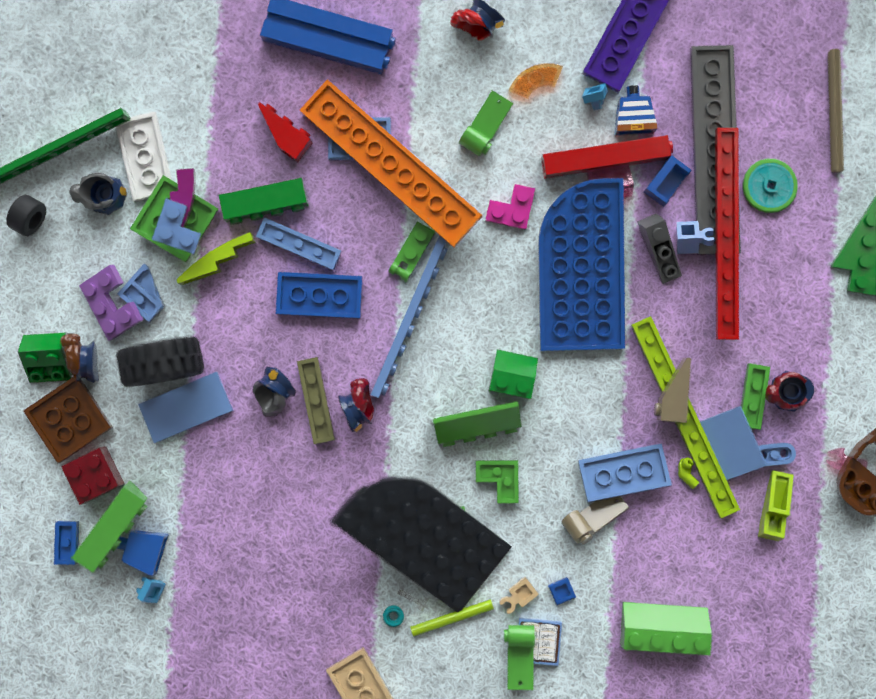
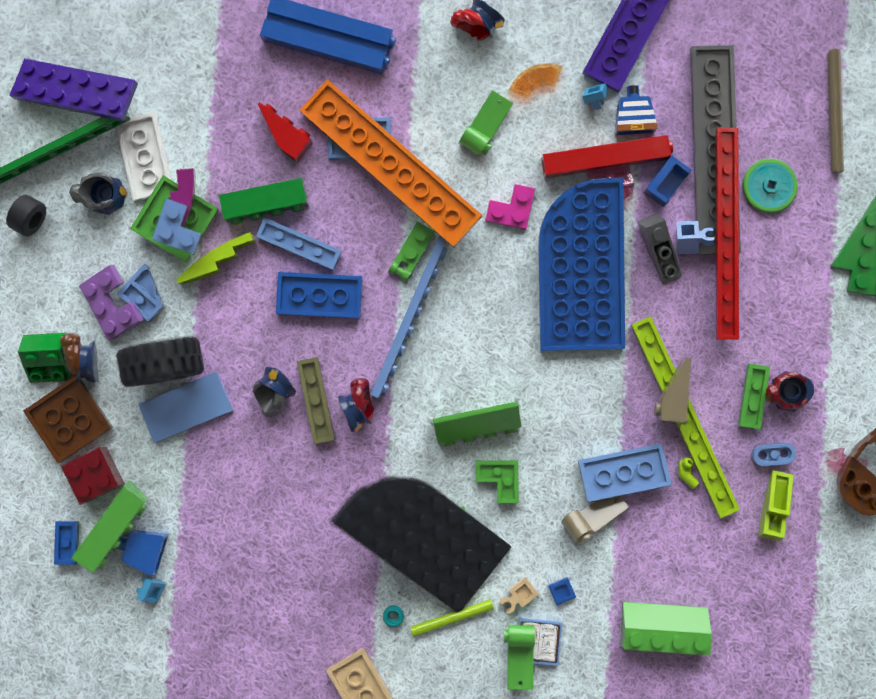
(74, 89): none -> dark purple plate
(513, 374): green slope -> none
(733, 442): medium blue tile -> none

